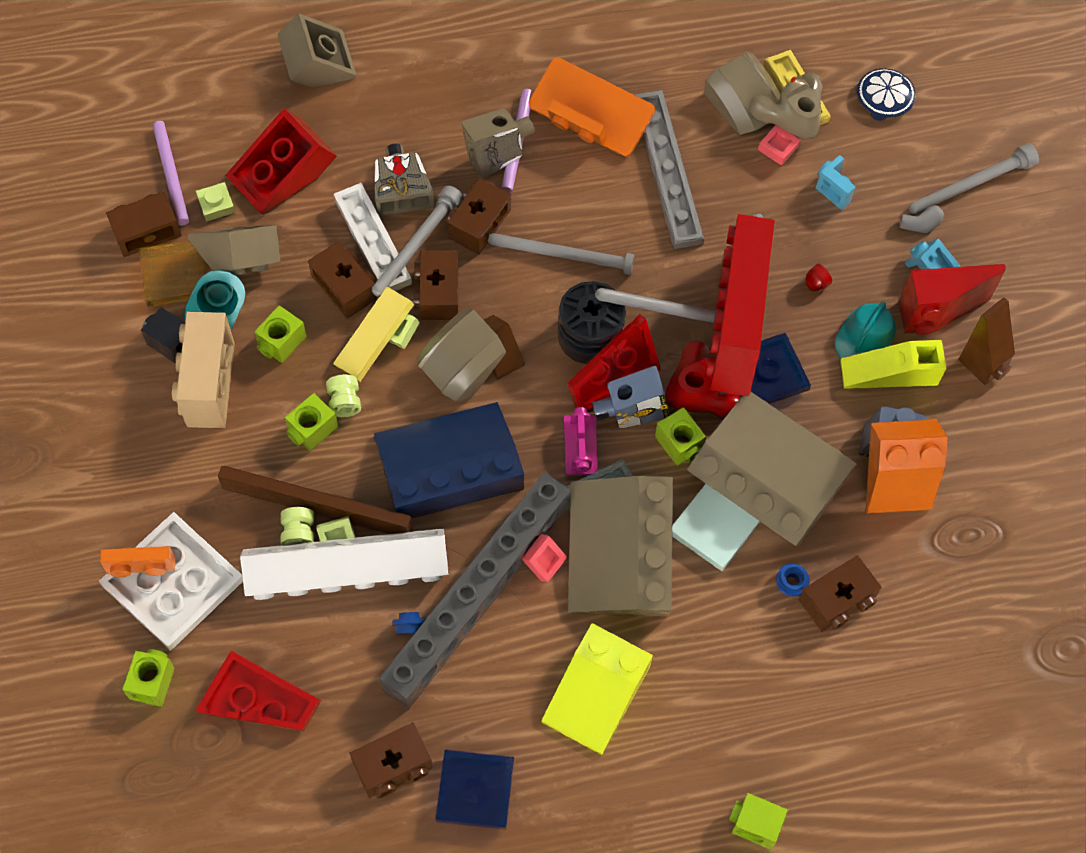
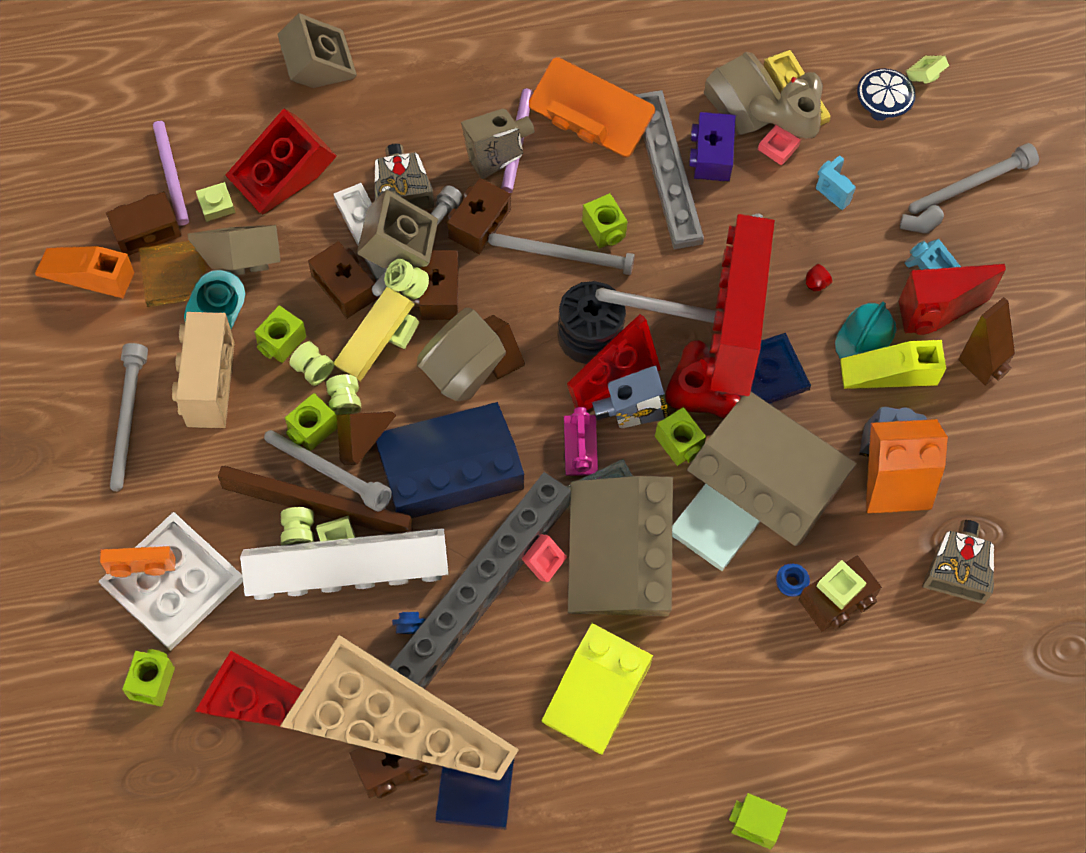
(88, 268): none -> orange slope
(133, 358): none -> light grey piece
(162, 333): black brick -> none
(311, 363): none -> yellowish green wheel
(359, 432): none -> reddish brown slope
(374, 494): none -> light grey piece
(378, 708): none -> tan wing
(397, 231): none -> dark tan slope
(407, 279): none -> yellowish green wheel
(604, 210): none -> lime brick
(714, 146): none -> dark purple brick
(841, 584): none -> yellowish green plate
(927, 69): none -> yellowish green plate
(963, 565): none -> torso

